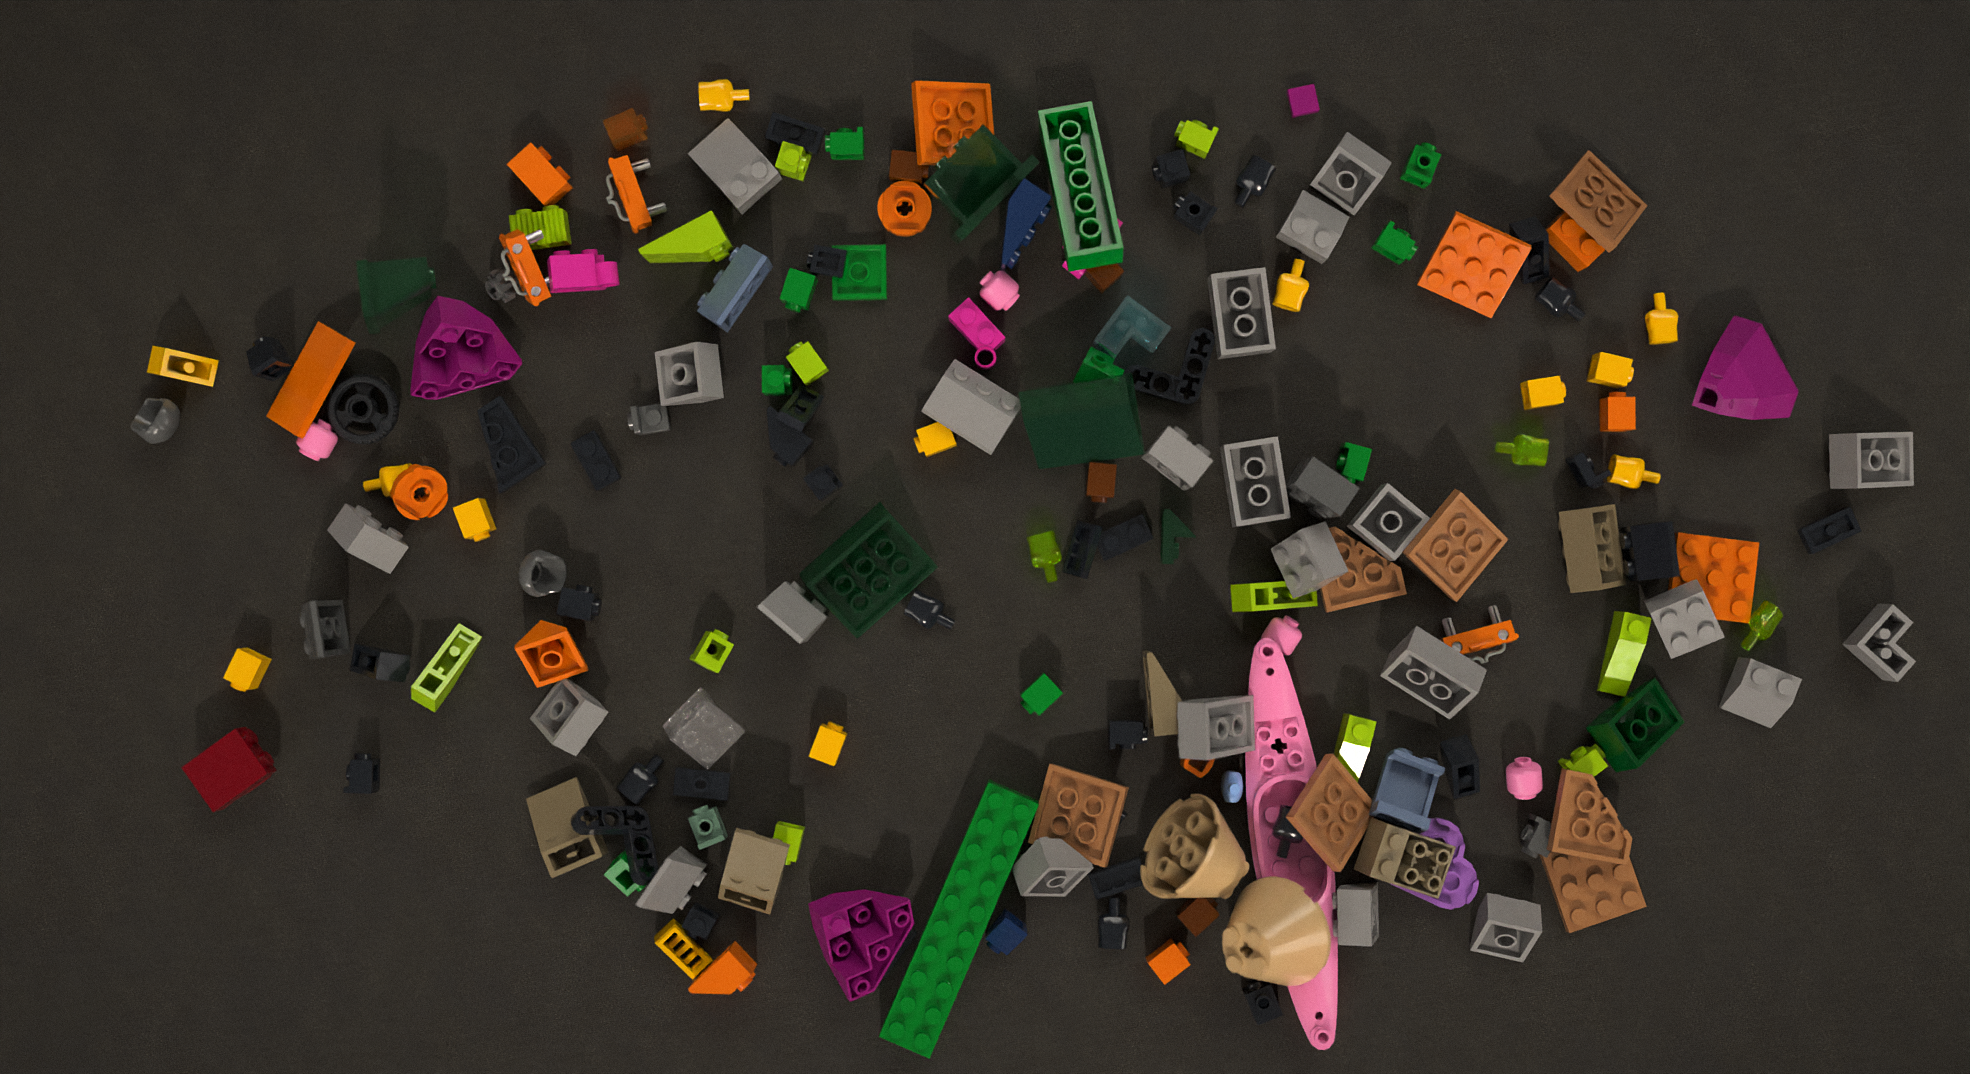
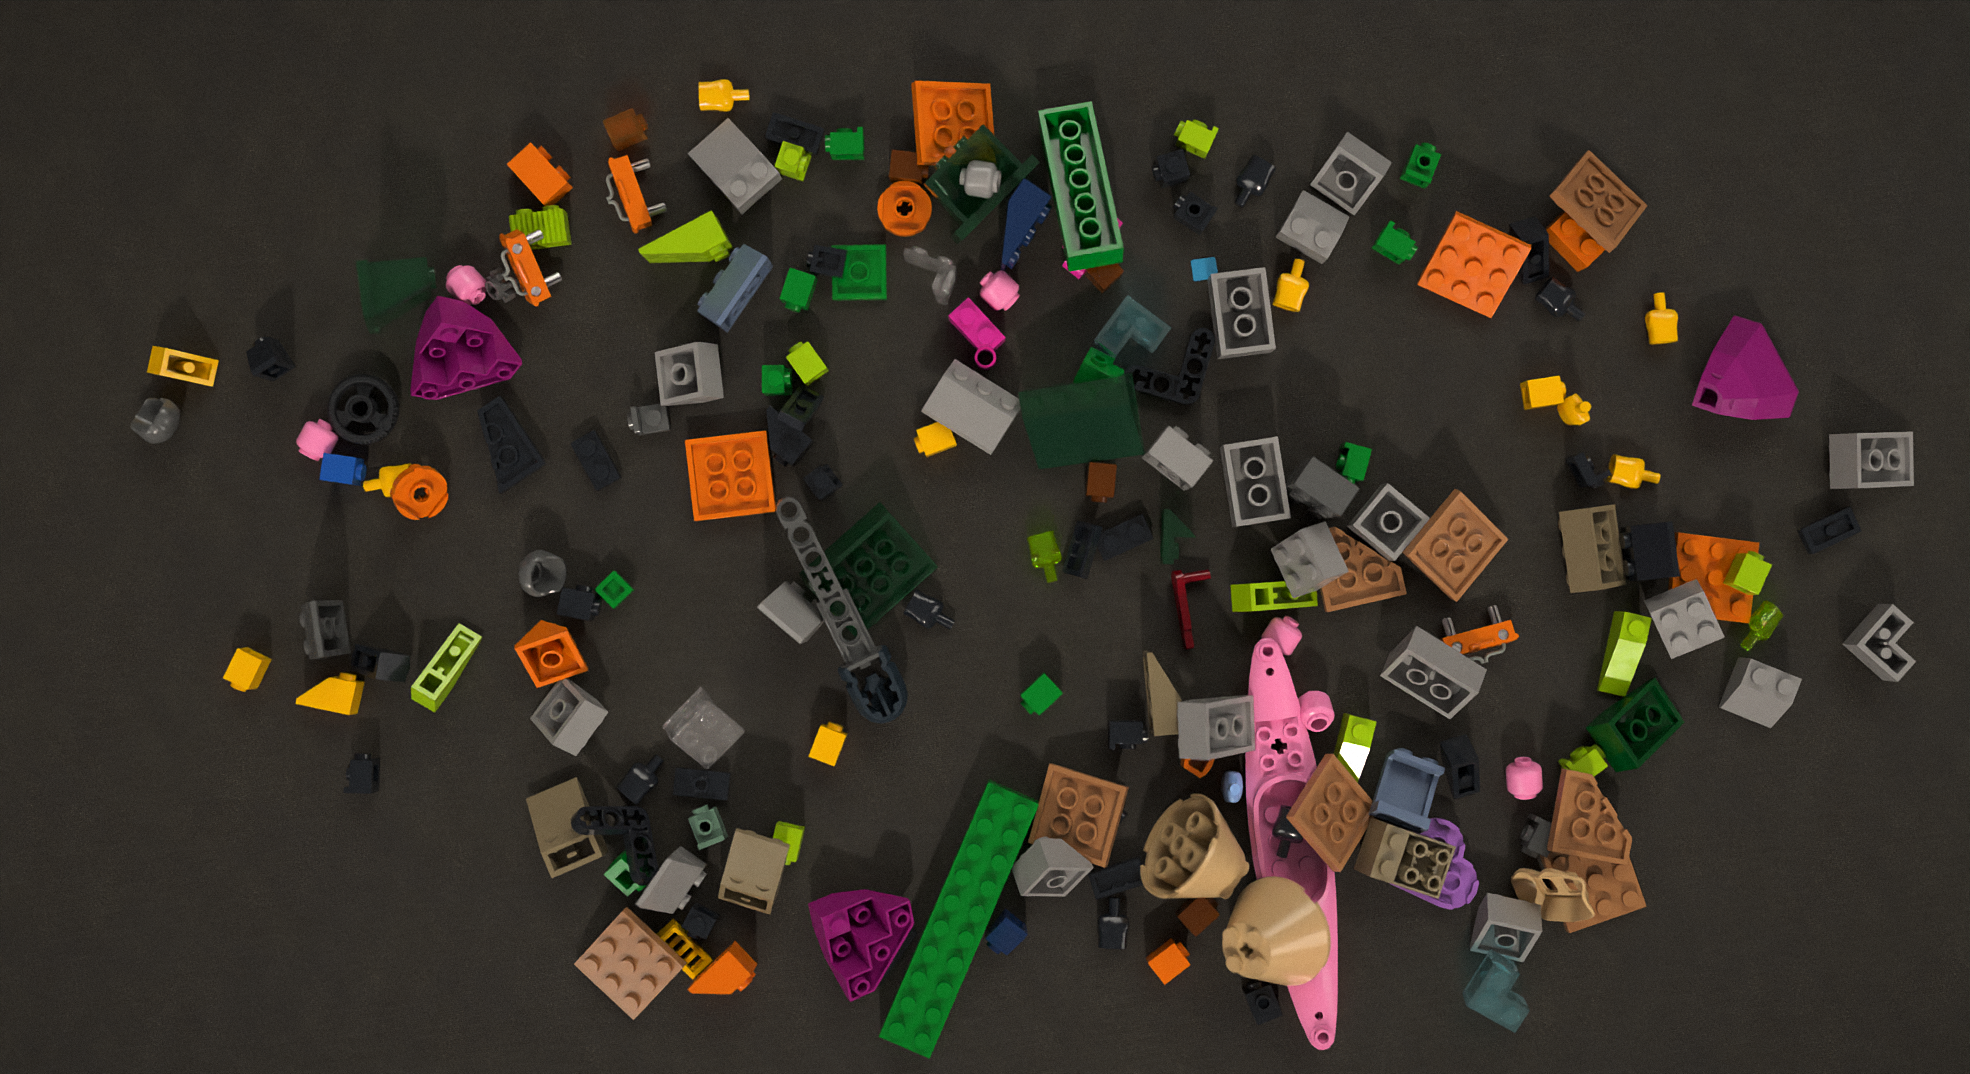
(230, 768): dark red brick -> none
(310, 379): orange tile -> none
(335, 694): none -> yellow slope
(342, 469): none -> blue brick
(365, 538): light grey brick -> none
(466, 284): none -> bright pink head
(475, 519): yellow brick -> none
(581, 272): dark pink hinge -> none
(614, 589): none -> green plate
(630, 963): none -> medium nougat plate
(715, 660): lime brick -> none
(730, 475): none -> orange plate
(854, 652): none -> dark grey piece
(942, 266): none -> clear bracket
(980, 179): none -> light grey head
(1178, 581): none -> dark red piece
(1203, 268): none -> dark azure sticker
(1302, 100): magenta tile -> none
(1316, 710): none -> bright pink head
(1356, 914): light grey slope -> none
(1491, 993): none -> clear light blue brick
(1525, 450): clear neon green piece -> none
(1556, 905): none -> tan piece
(1574, 410): none -> yellow piece
(1610, 370): yellow brick -> none
(1617, 413): orange brick -> none
(1748, 573): none -> lime brick

